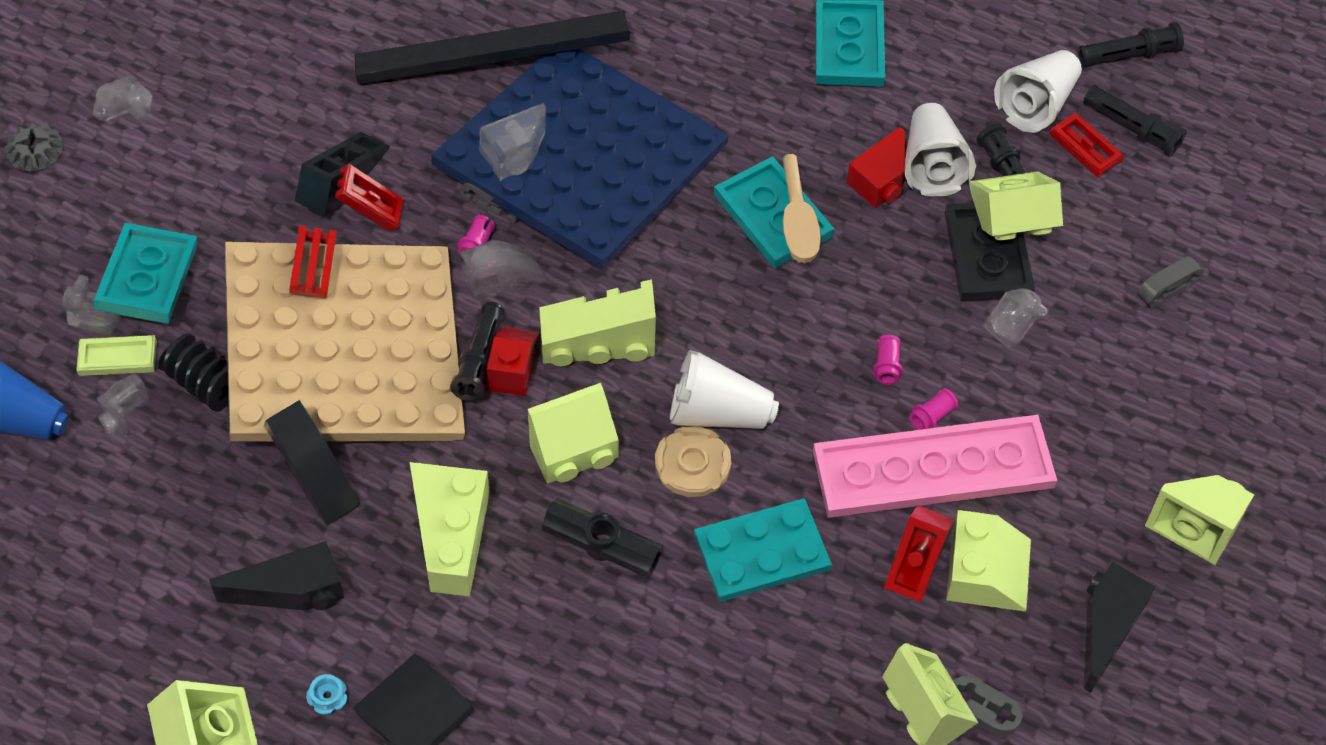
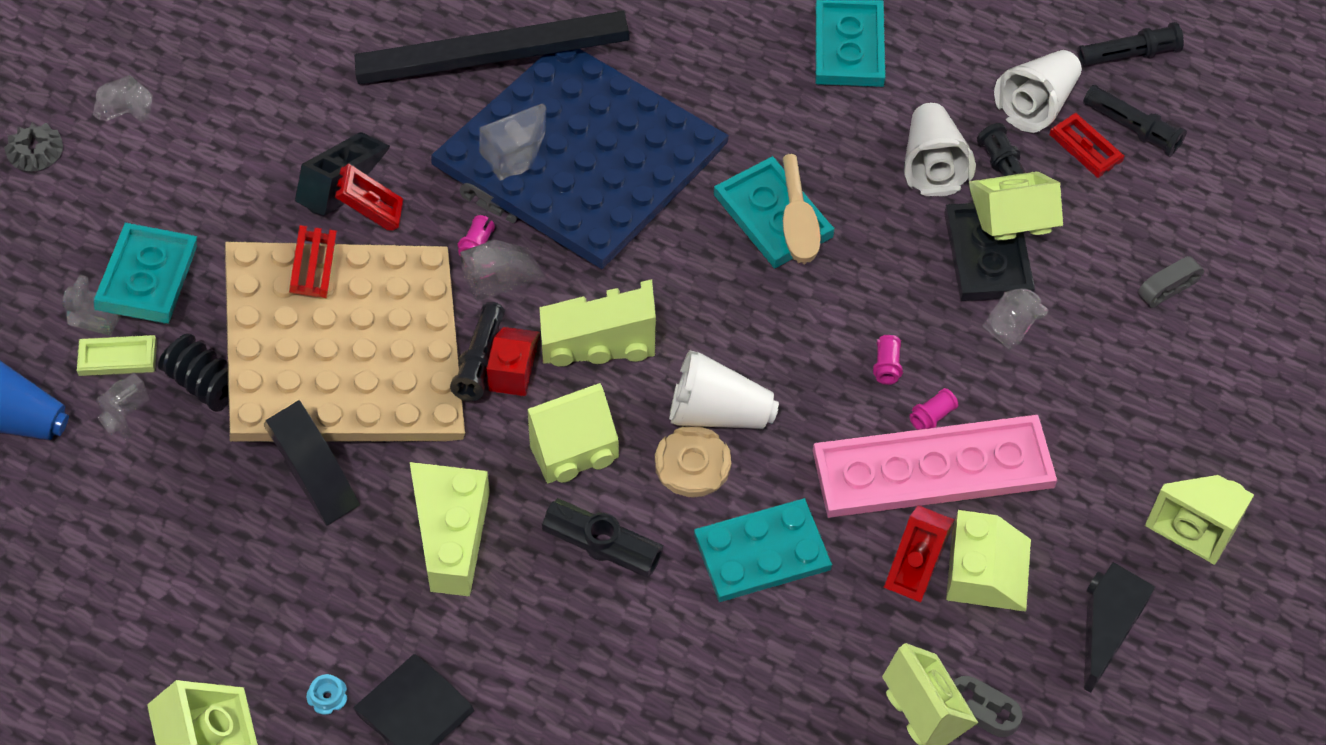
(290, 581): black slope -> none
(880, 170): red slope -> none

